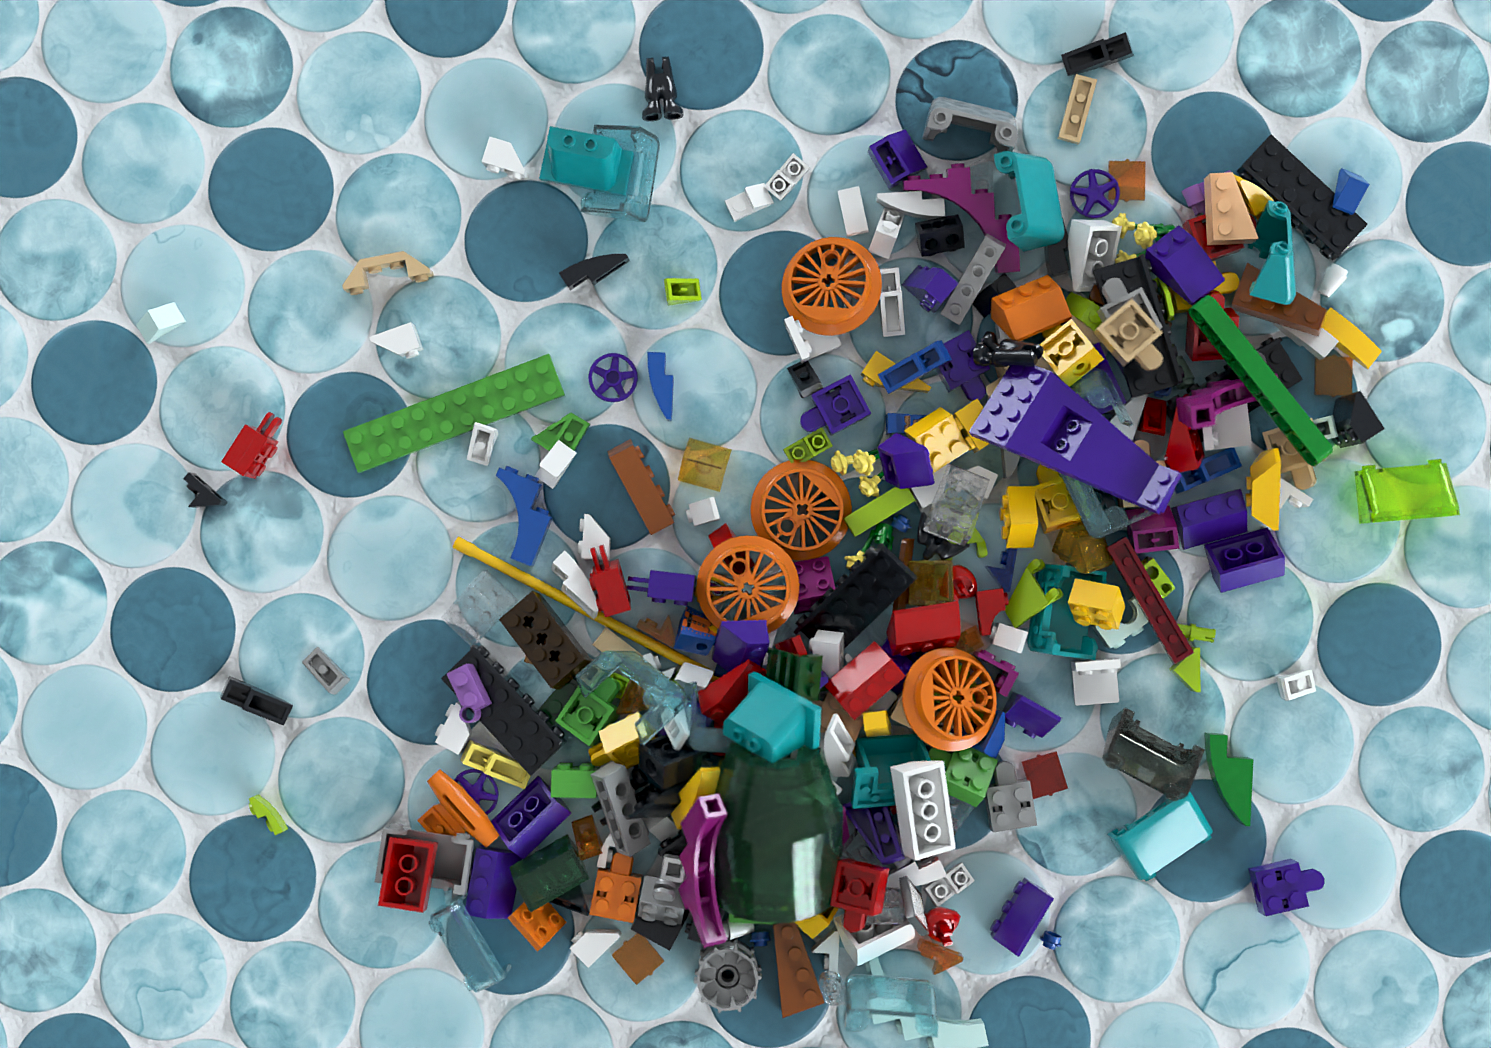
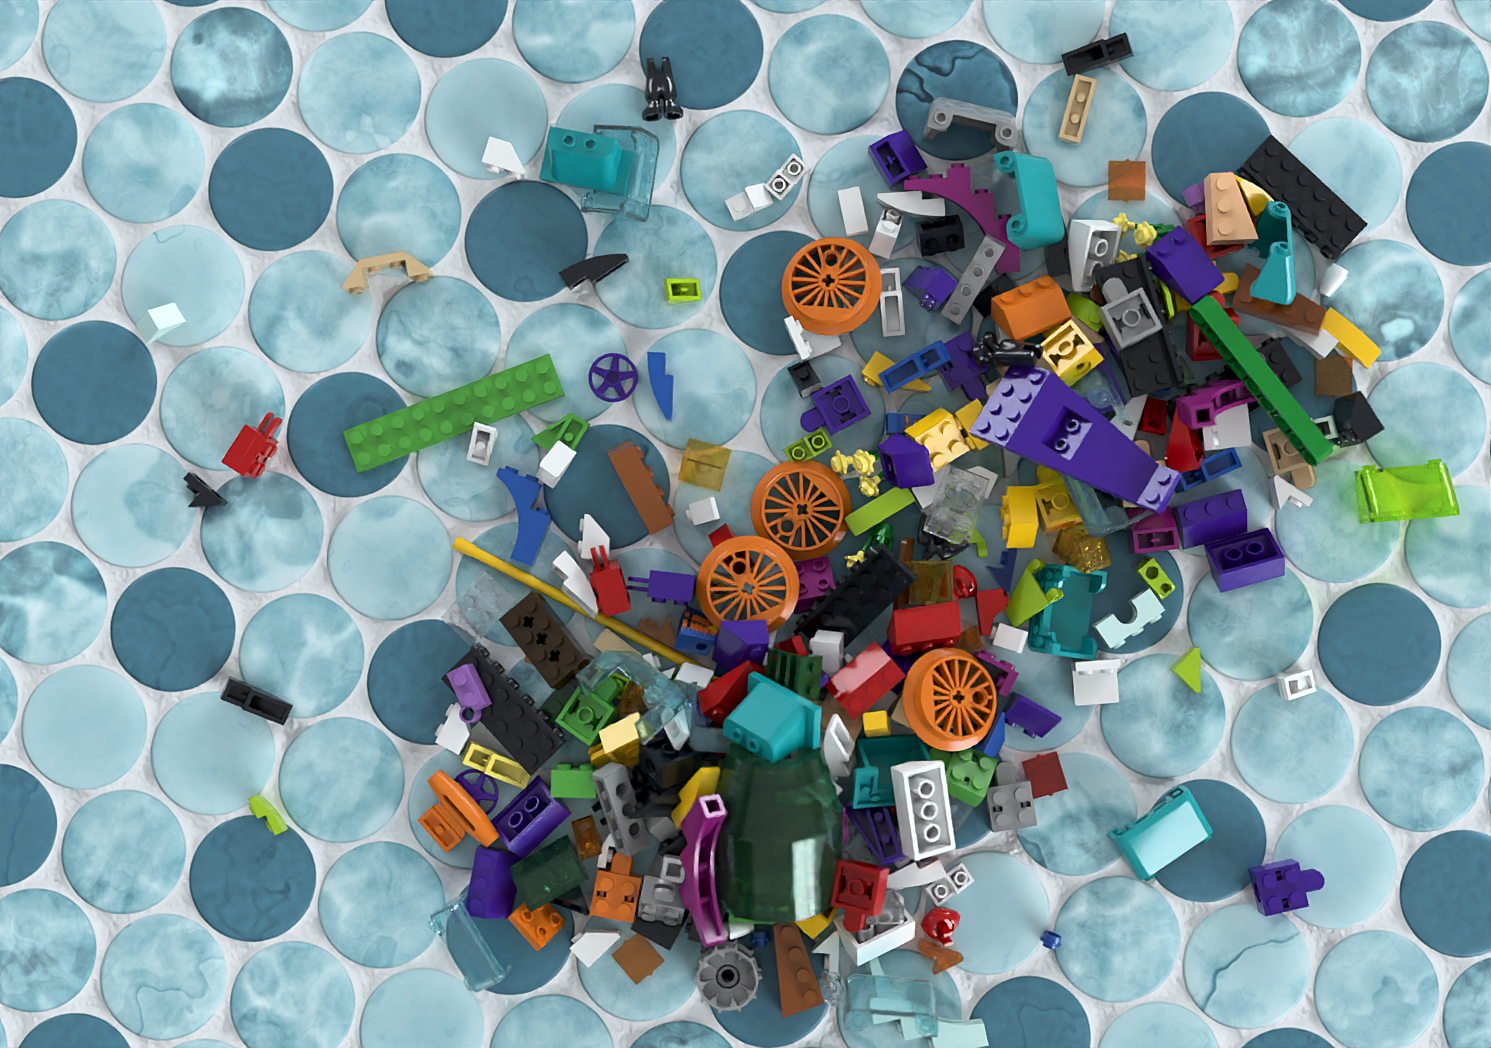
(325, 671): light grey slope -> none
(400, 340): white slope -> none
(408, 874): red slope -> none
(452, 858): light grey windscreen -> none
(901, 523): blue plate -> none
(913, 906): dark grey tile -> none
(1021, 916): dark purple slope -> none
(1094, 193): dark purple wheel -> none
(1096, 604): yellow brick -> none
(1129, 338): tan brick -> none
(1149, 600): dark red plate -> none
(1149, 757): clear smoke windscreen -> none
(1193, 632): lime pin -> none
(1230, 776): green slope -> none
(1265, 488): yellow wedge -> none
(1349, 191): blue slope -> none

